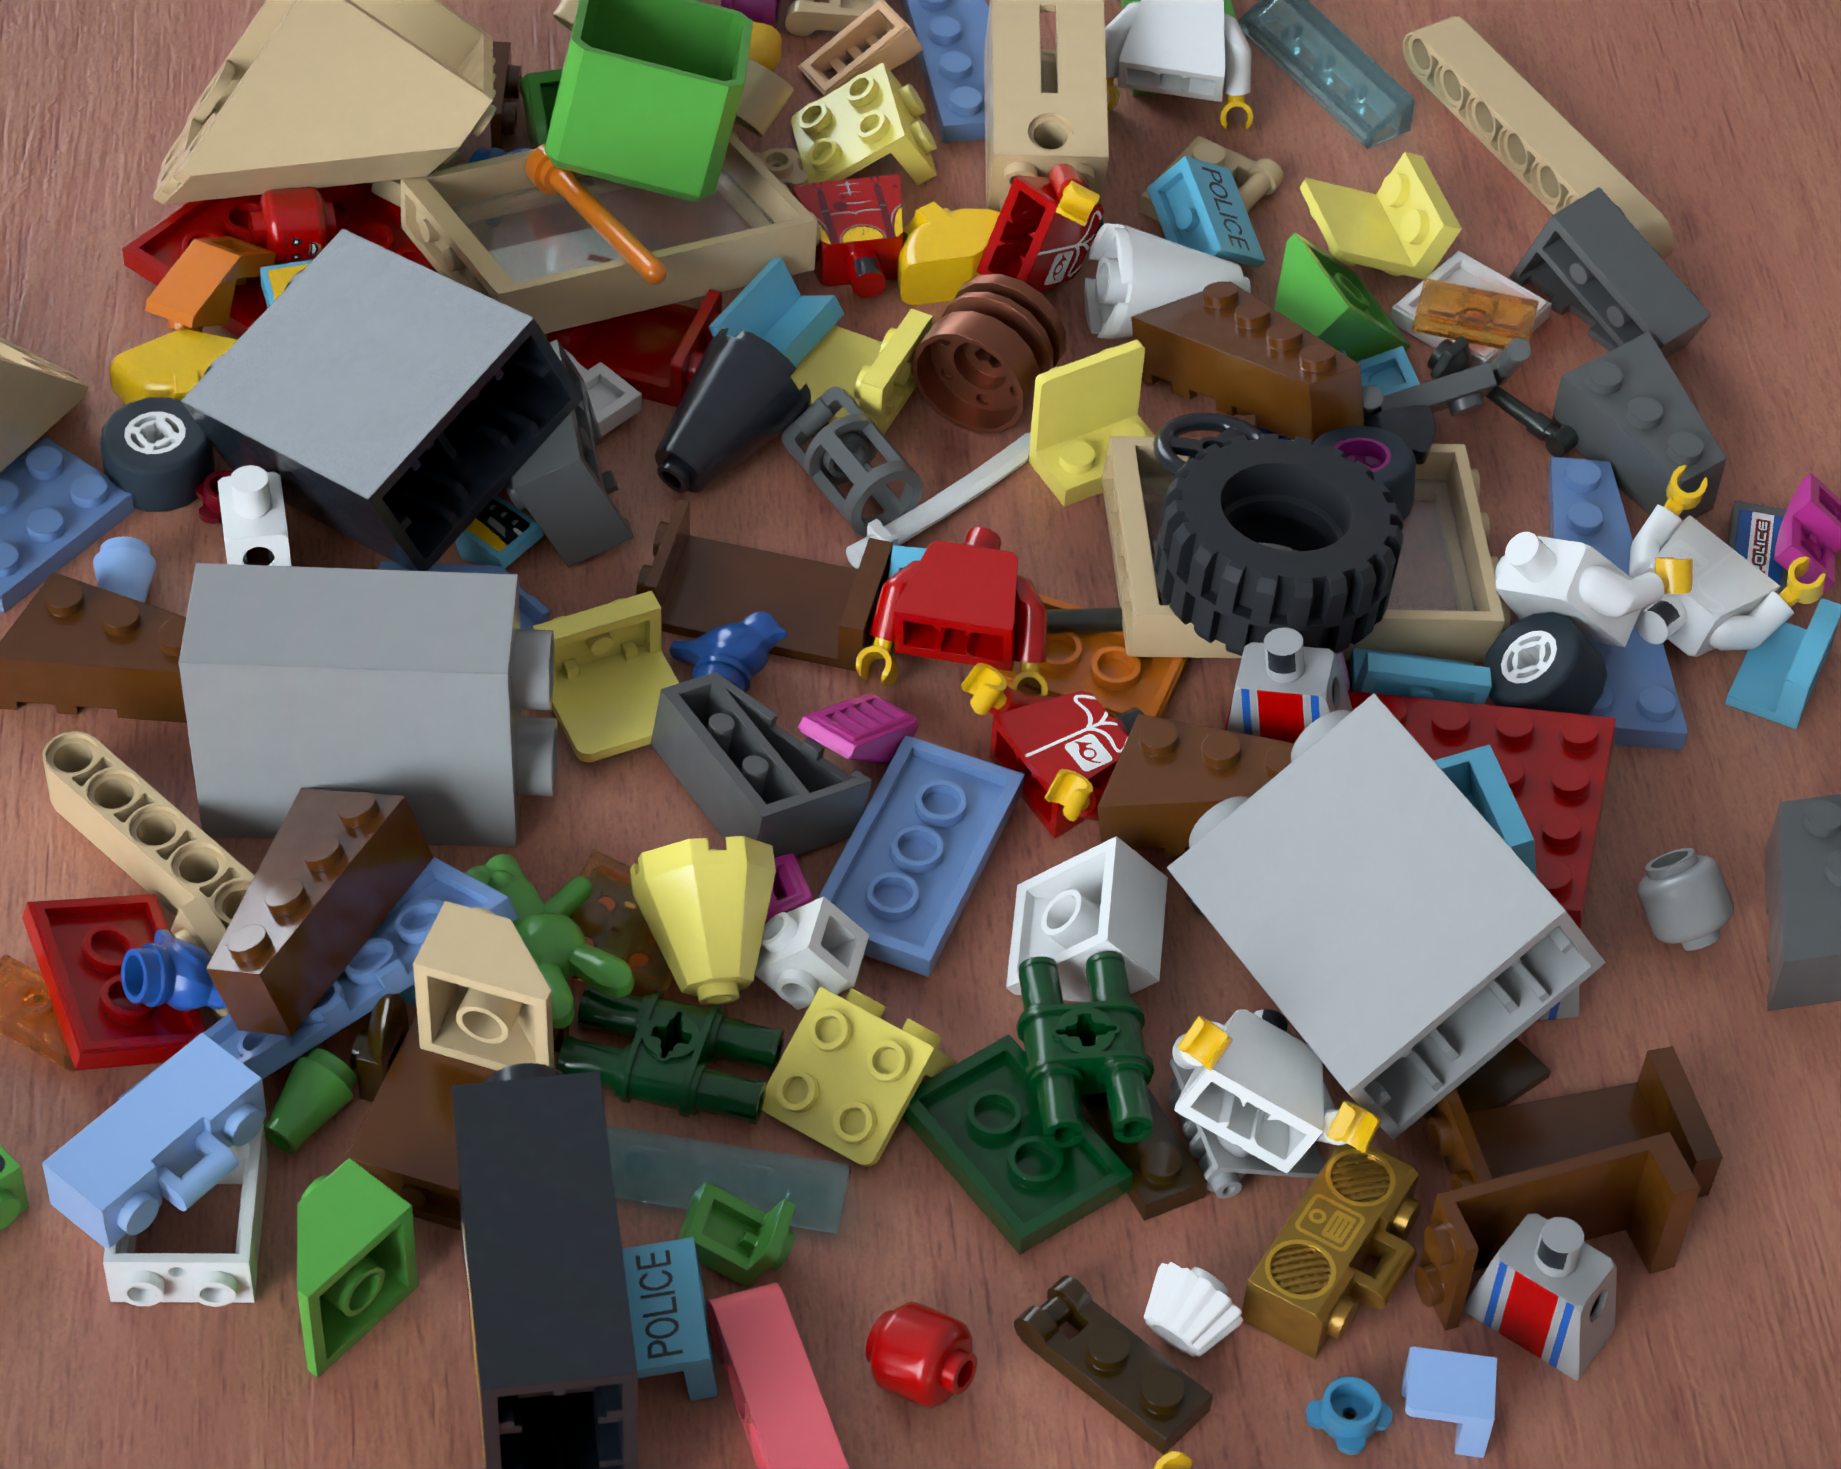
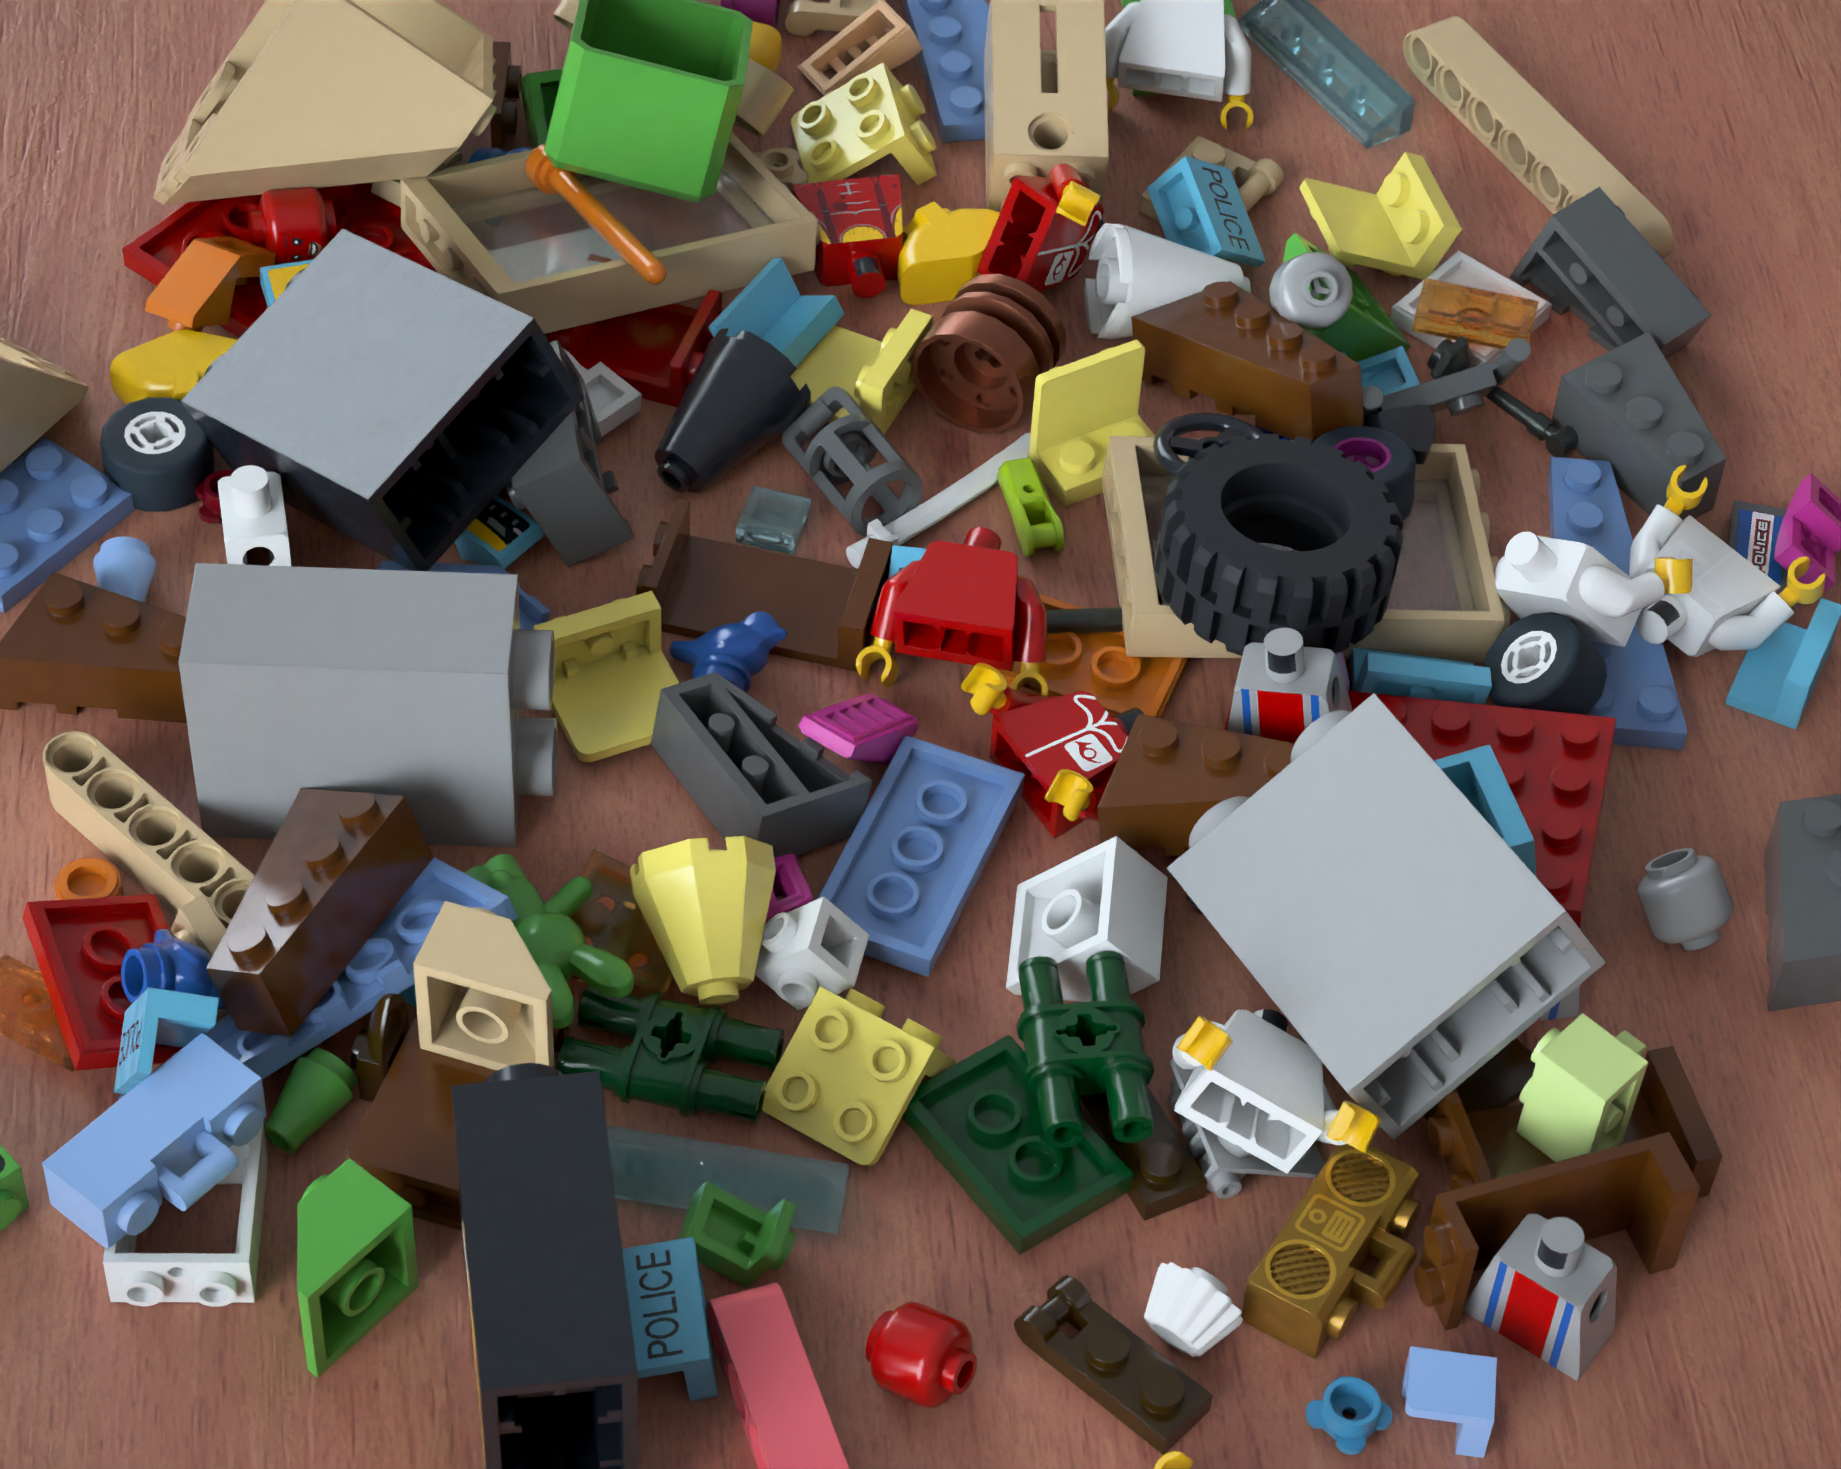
(88, 879): none -> orange tile
(163, 1019): none -> medium azure panel
(773, 520): none -> clear light blue tile
(1030, 507): none -> lime bar
(1327, 278): none -> light grey head
(1581, 1089): none -> yellowish green brick

